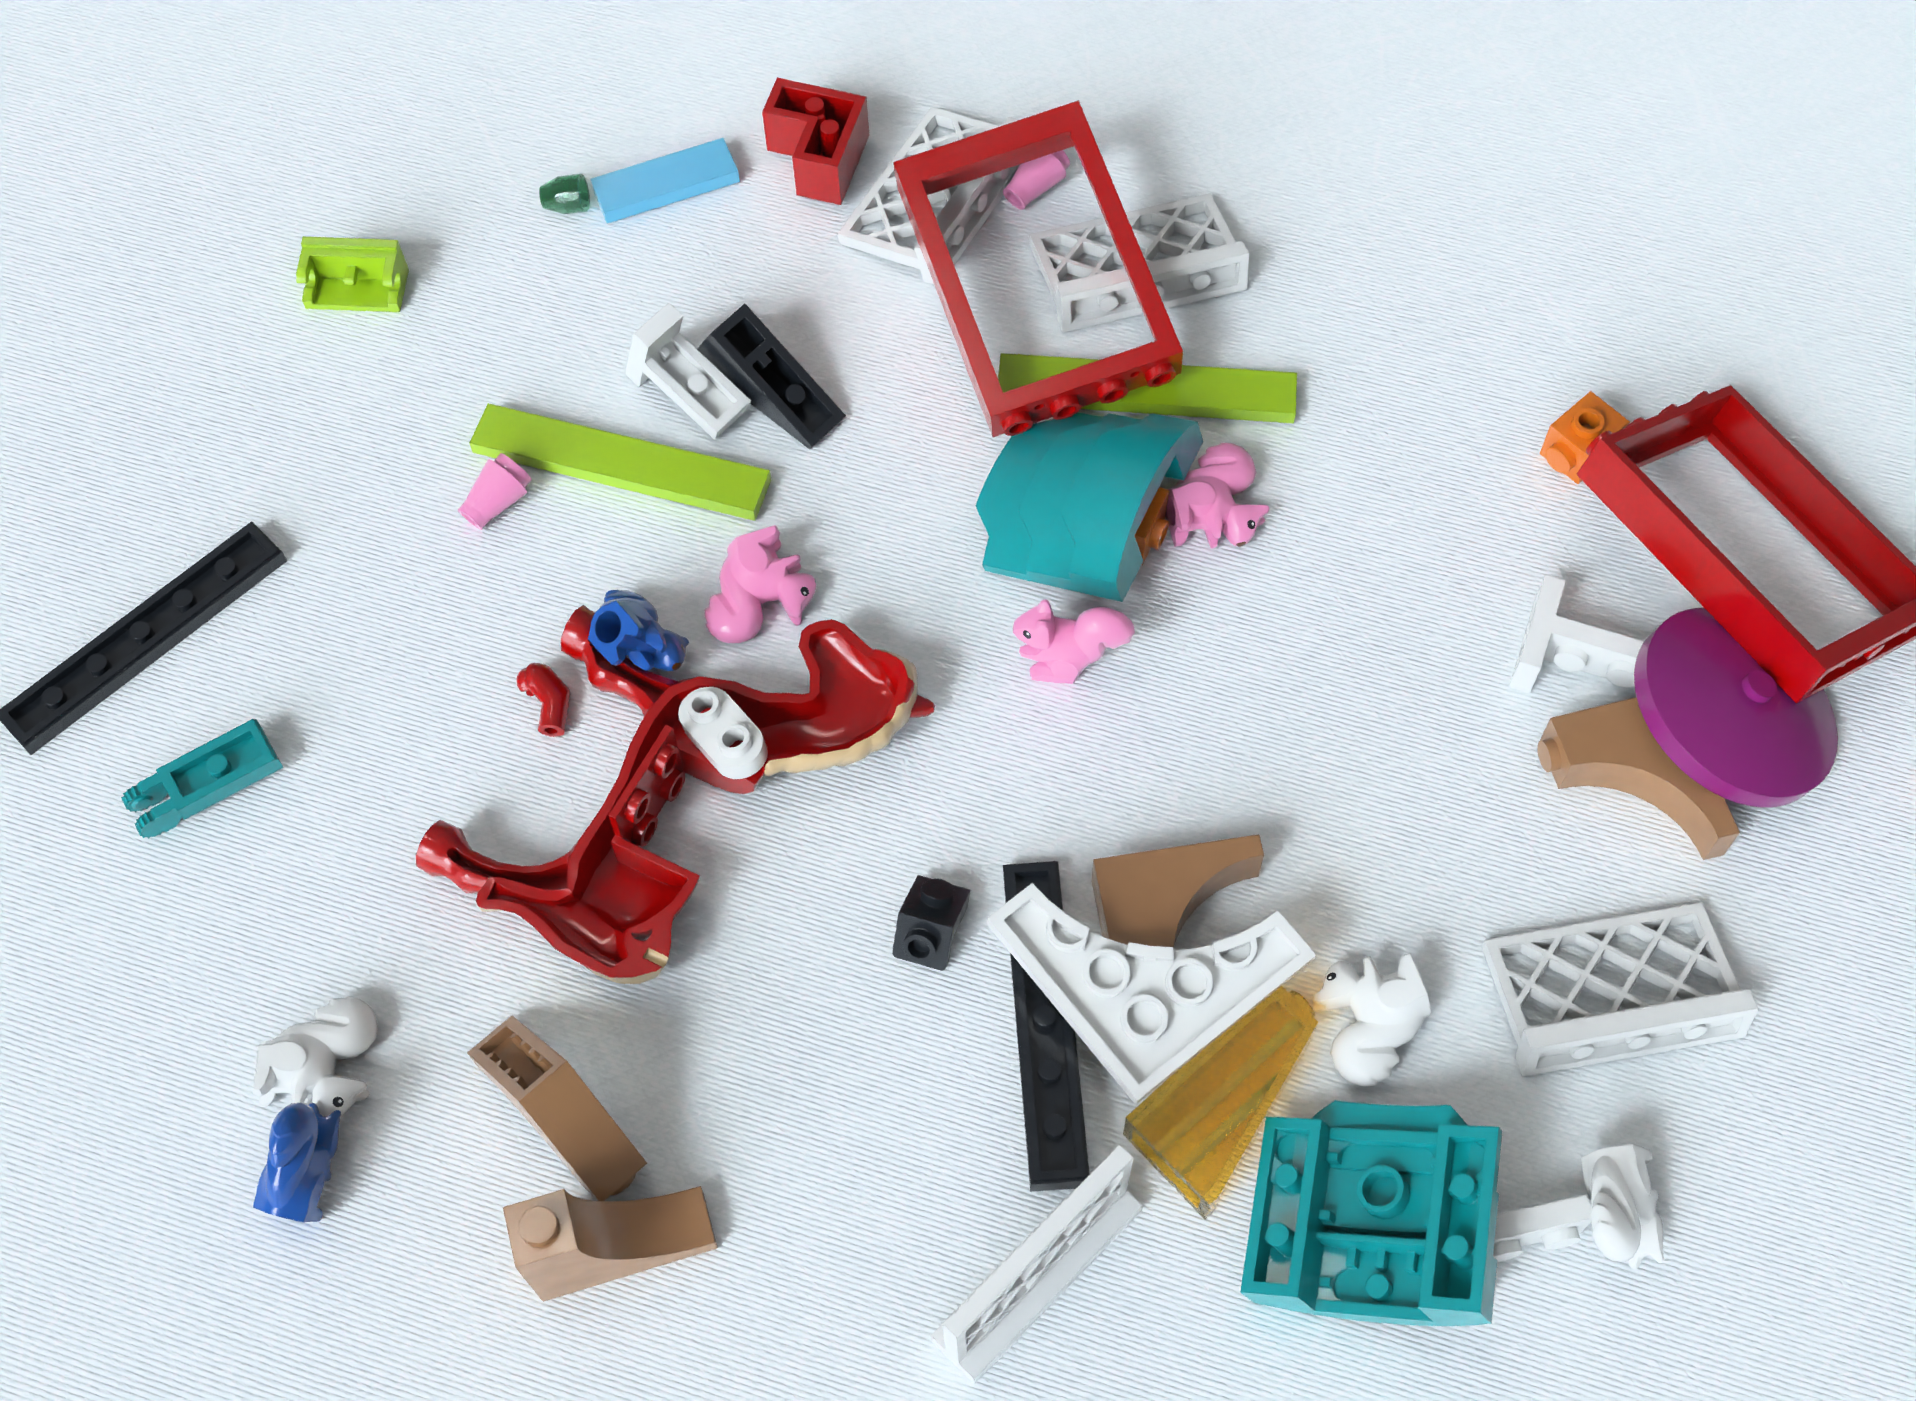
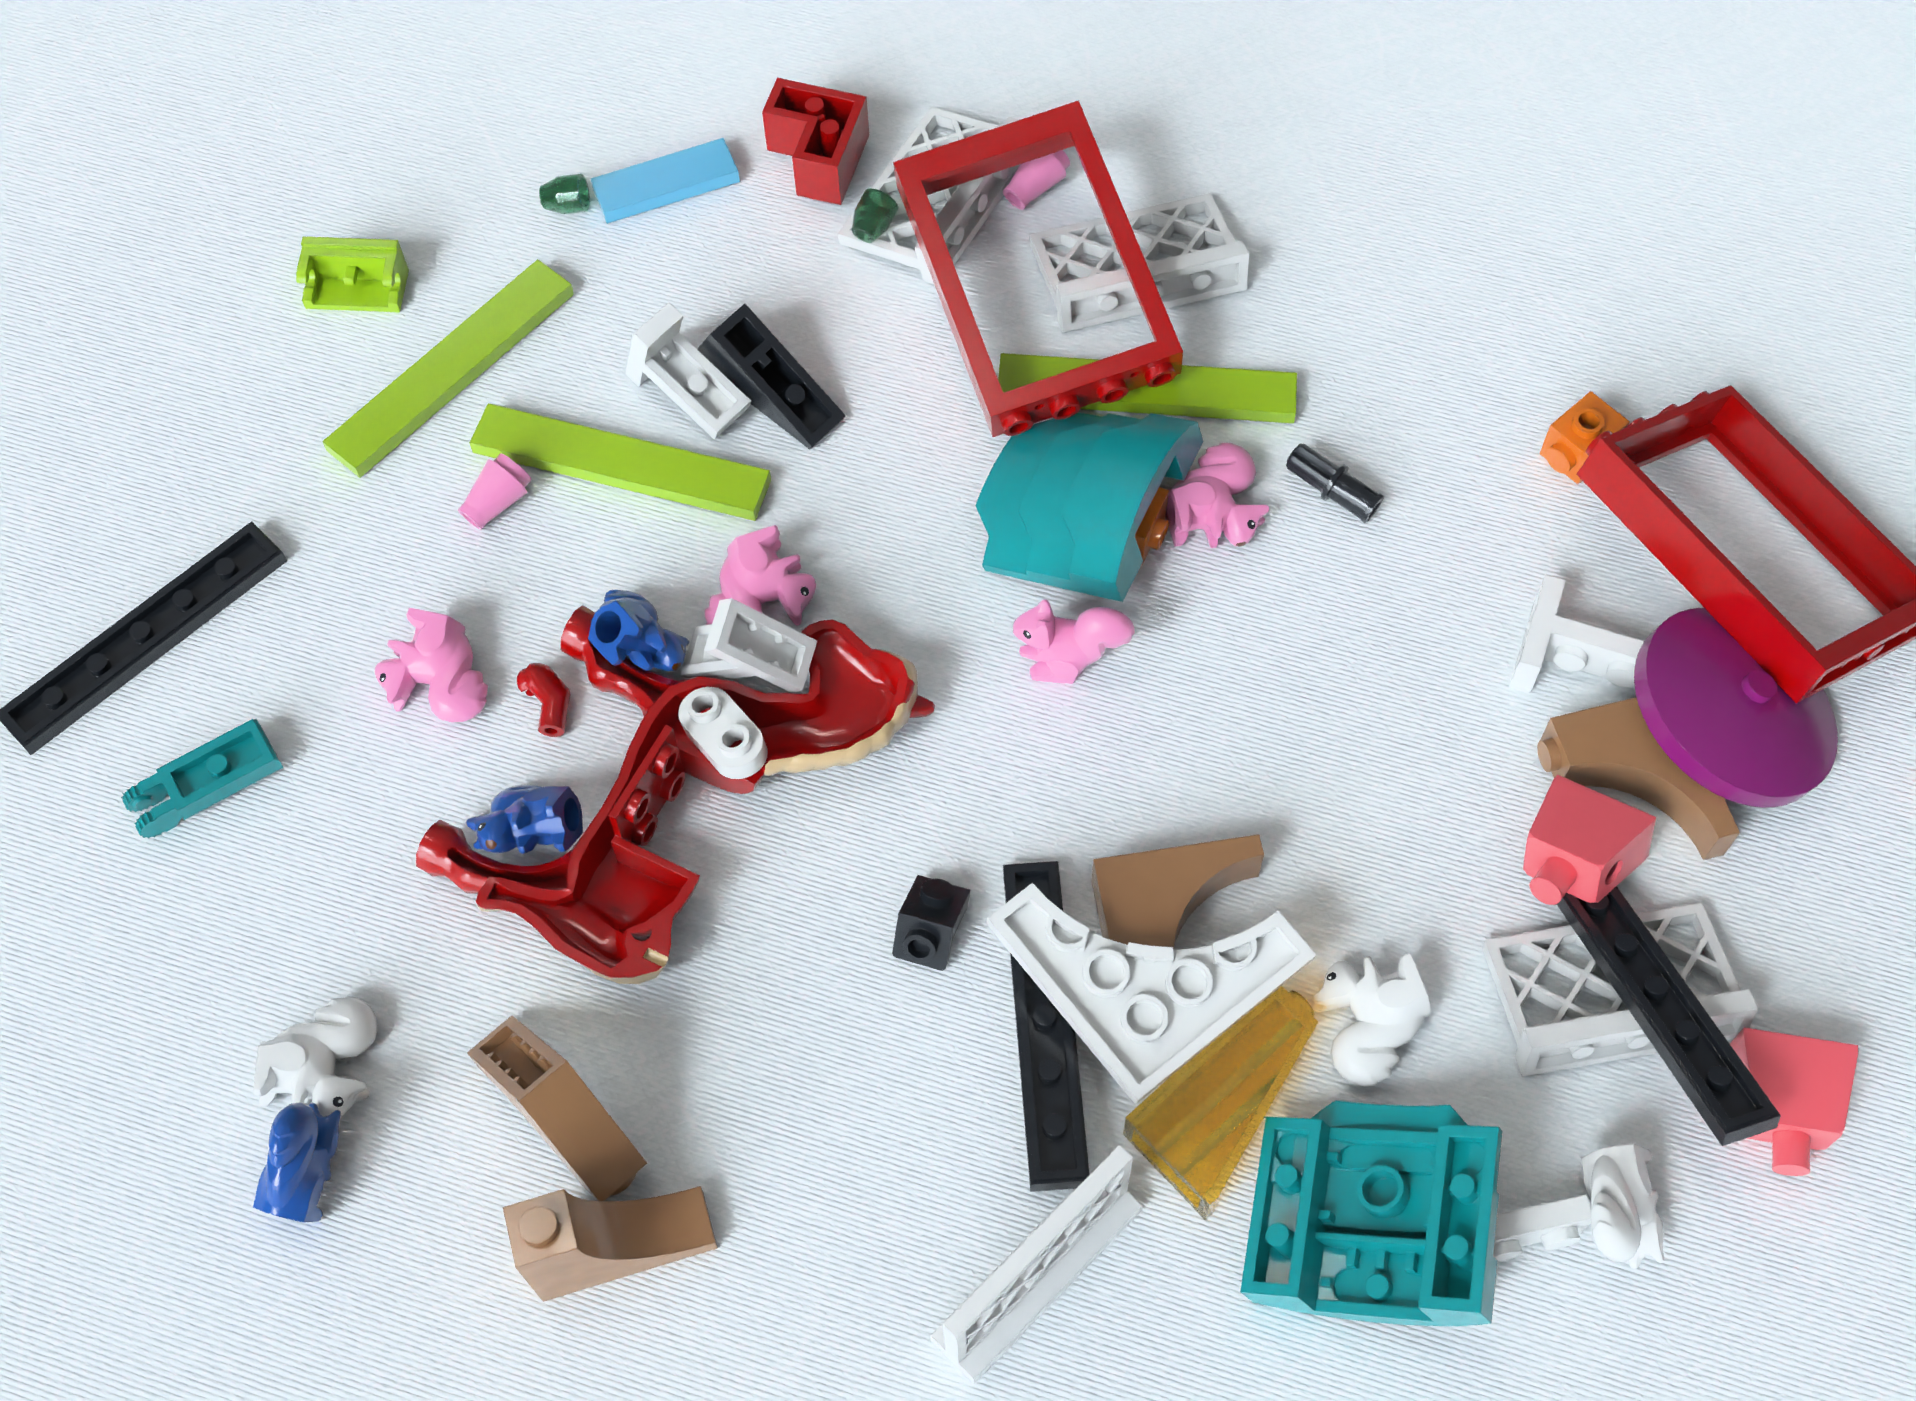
(435, 657): none -> bright pink animal
(448, 368): none -> lime tile
(529, 817): none -> blue animal
(747, 645): none -> white bracket
(873, 215): none -> clear green hose
(1334, 482): none -> black axle
(1584, 843): none -> coral torso
(1672, 1018): none -> black tile
(1808, 1087): none -> coral torso

